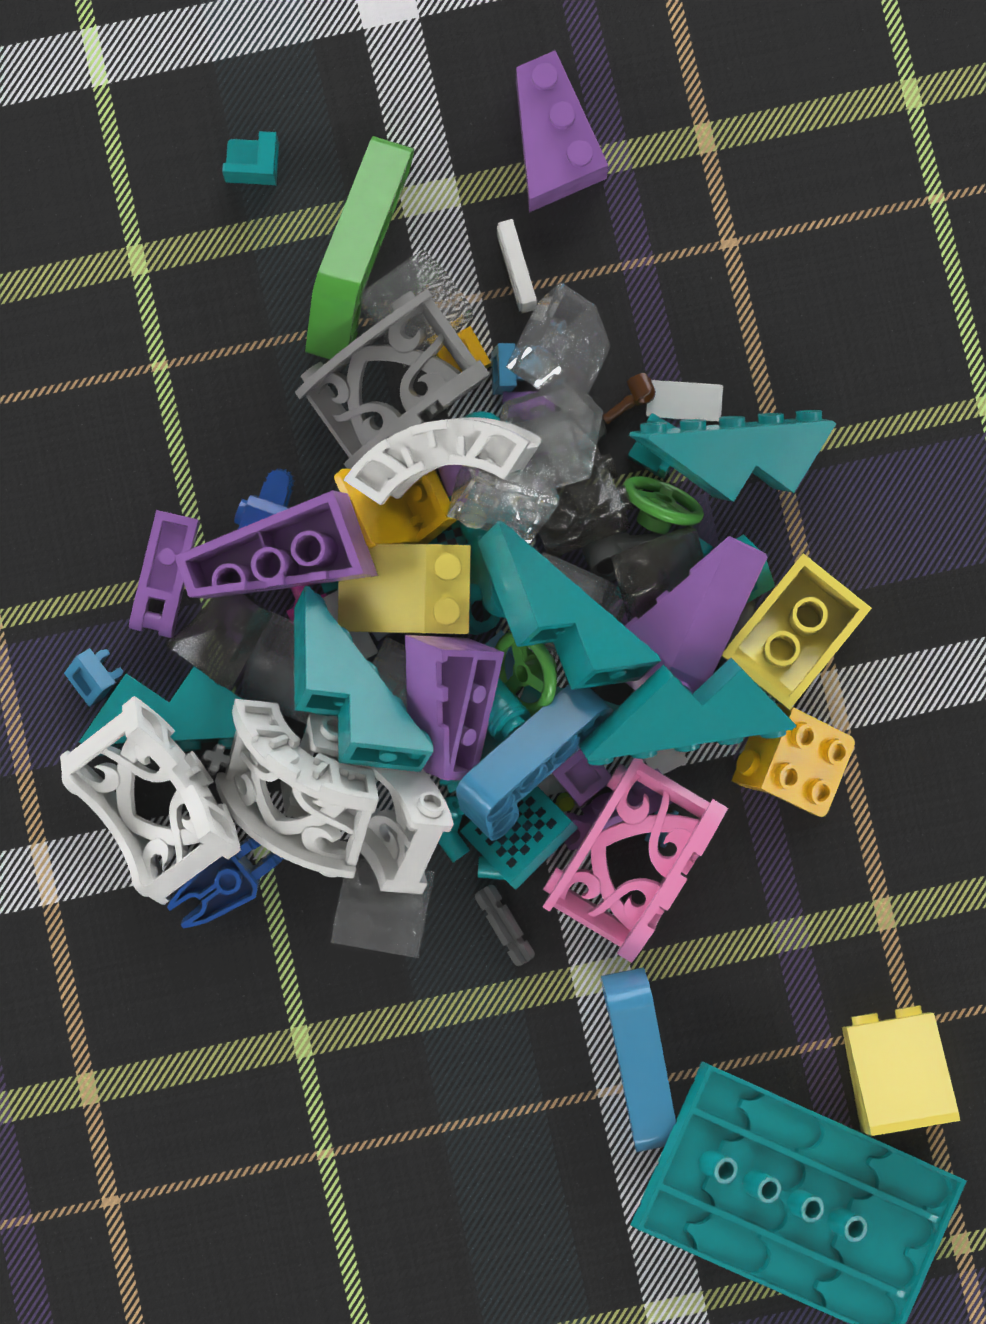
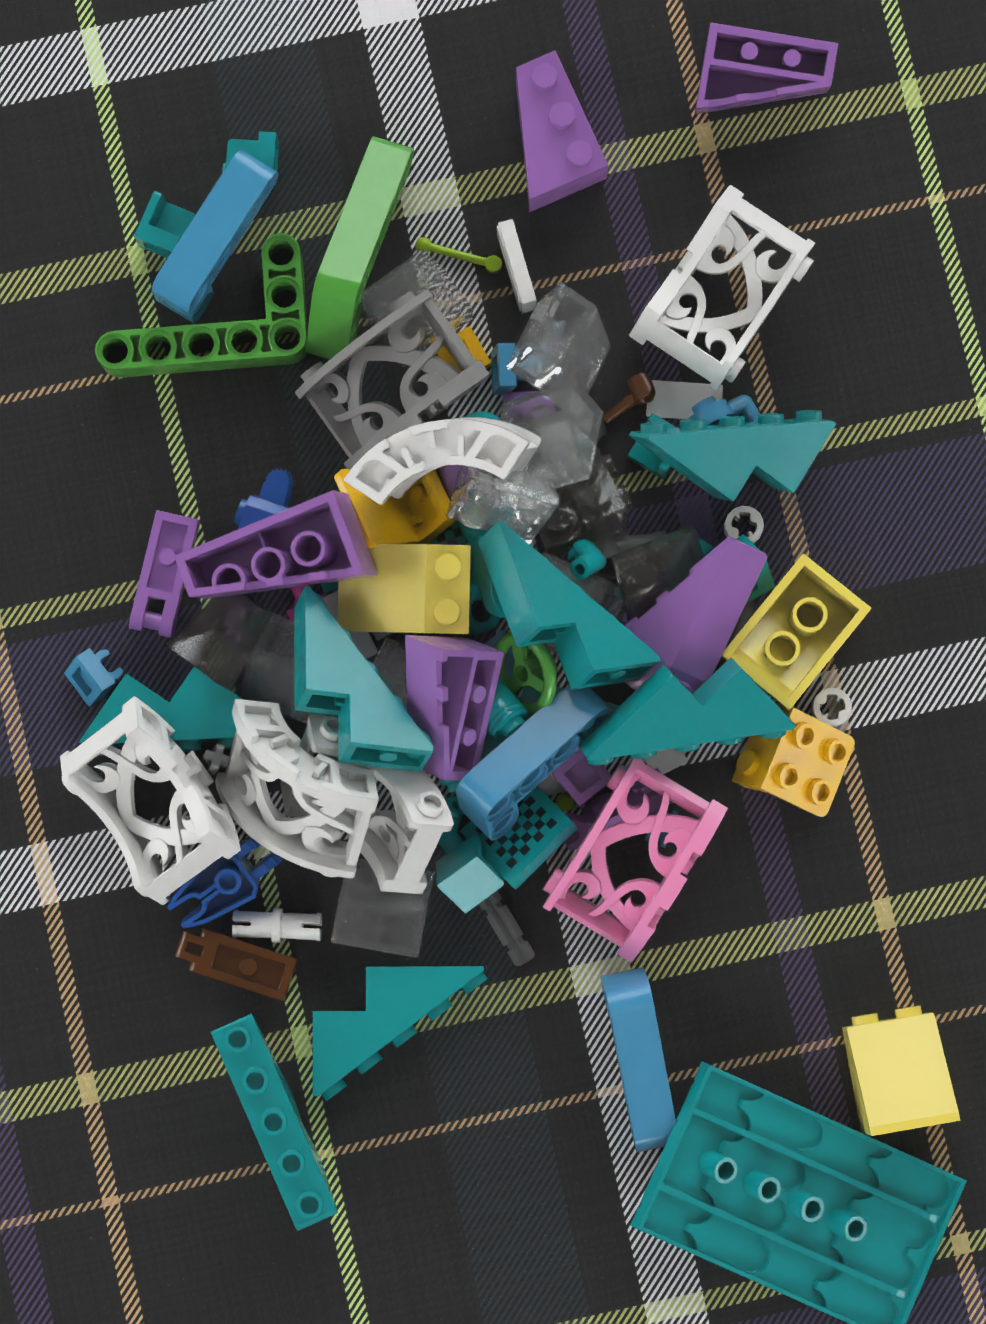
(162, 226): none -> teal panel
(212, 236): none -> dark azure beam
(223, 334): none -> bright green beam
(237, 963): none -> reddish brown hinge
(276, 1122): none -> teal slope
(277, 925): none -> white pin
(393, 1004): none -> teal slope
(467, 875): none -> teal panel
(492, 264): none -> lime hinge
(587, 559): none -> teal arm
(660, 508): bright green piece -> none
(711, 409): none -> dark azure plate
(721, 231): none -> white fence
(754, 519): none -> white bush
(761, 67): none -> medium lavender wedge
(821, 699): none -> white bush

